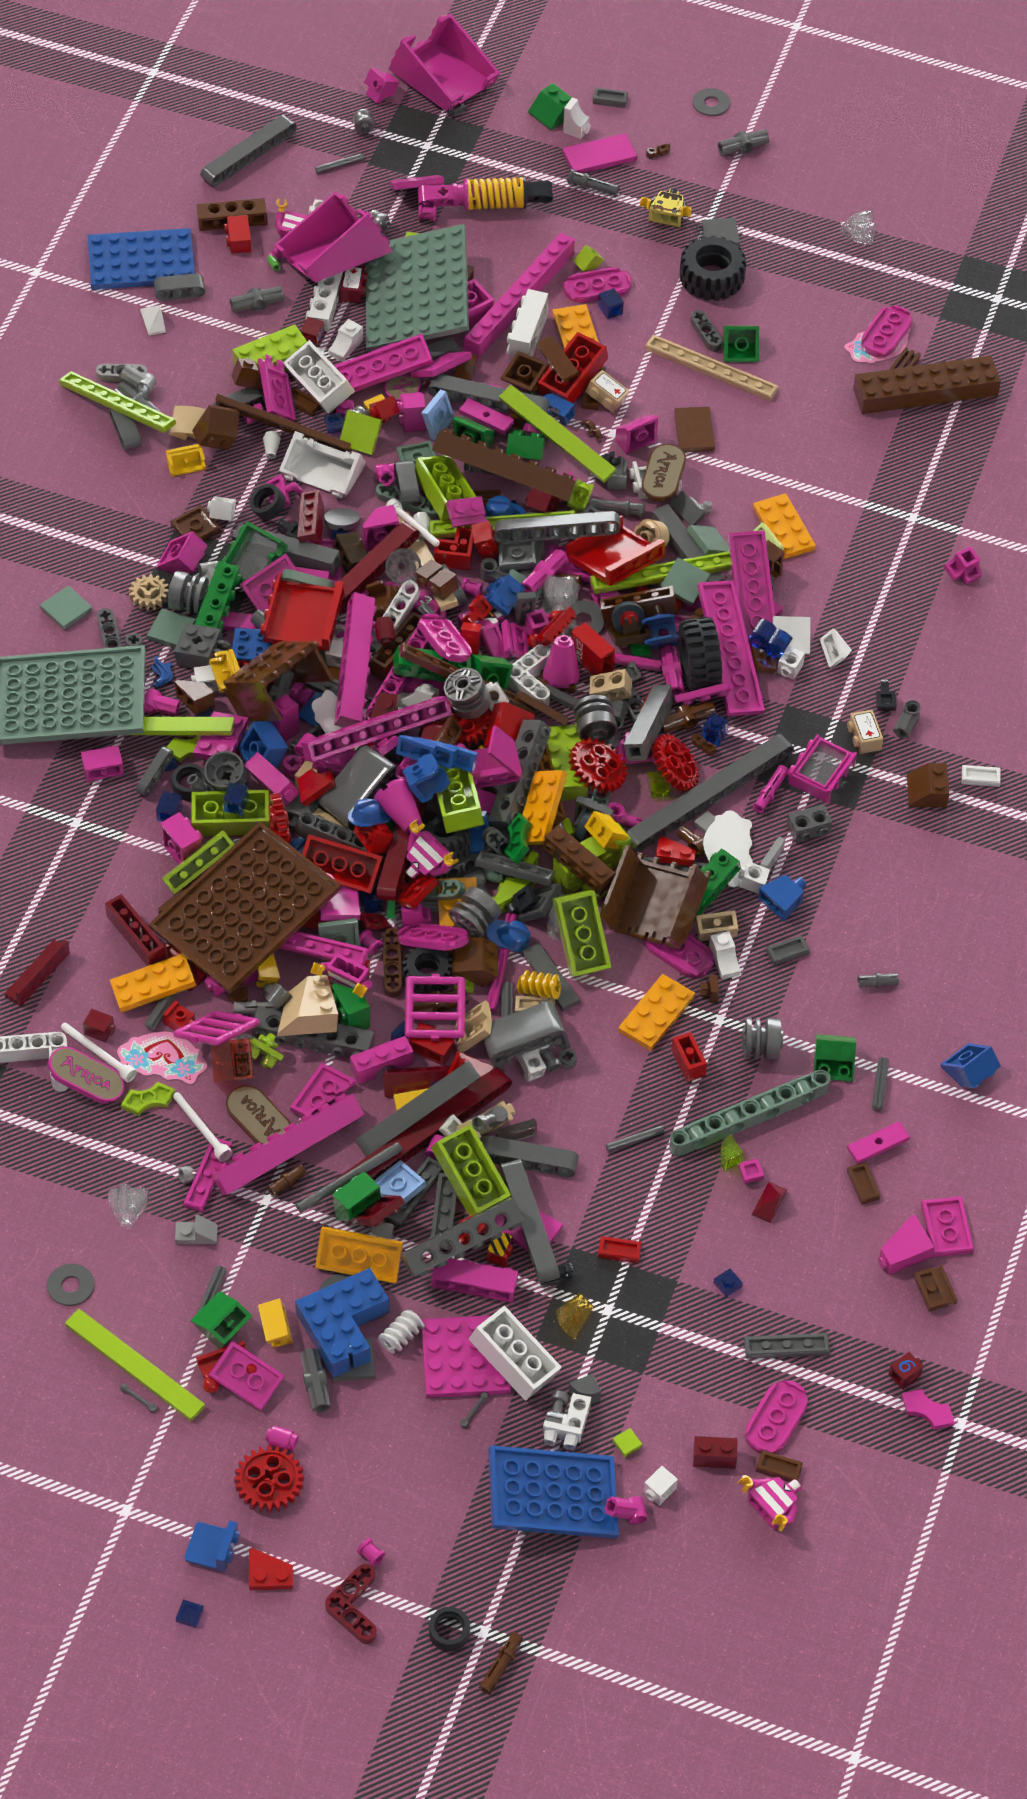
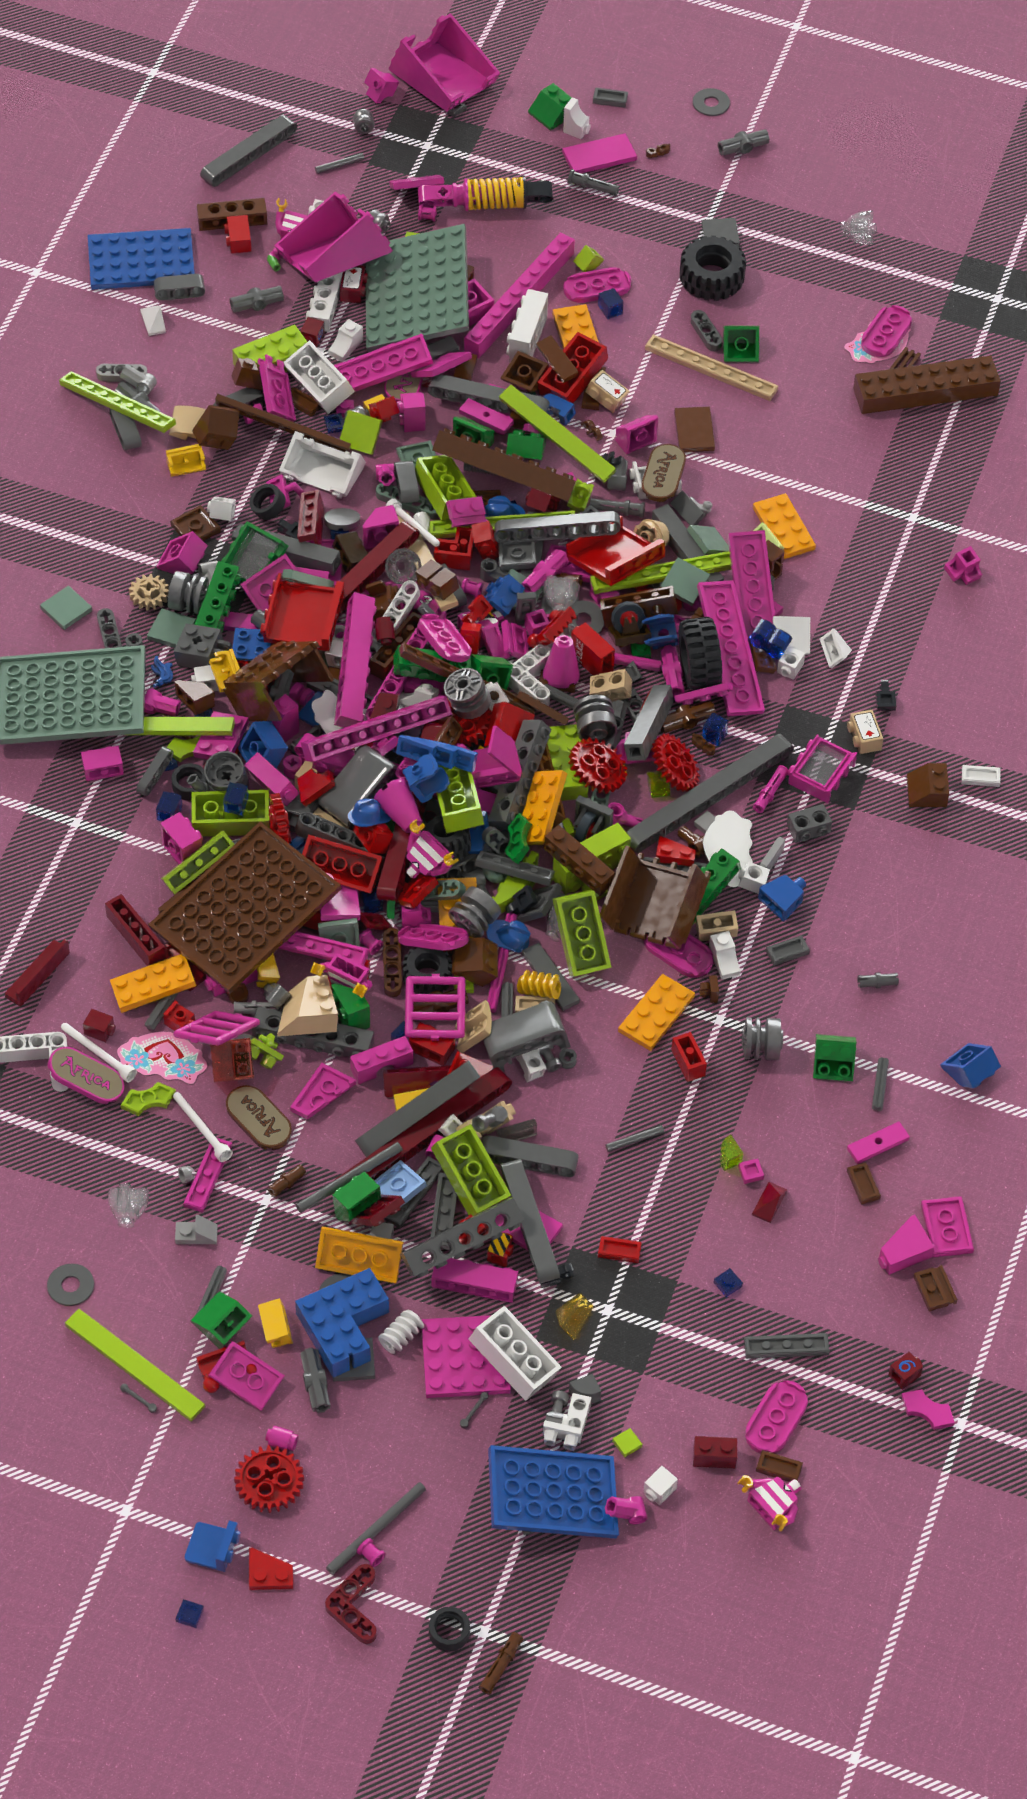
(271, 444): white cone -> none
(287, 1144): dark pink brick -> none
(376, 1527): none -> dark grey piece
(438, 414): light blue tile -> none
(605, 830): yellow hinge -> none
(666, 207): torso -> none
(736, 1119): sand green beam -> none
(907, 719): dark grey piece -> none

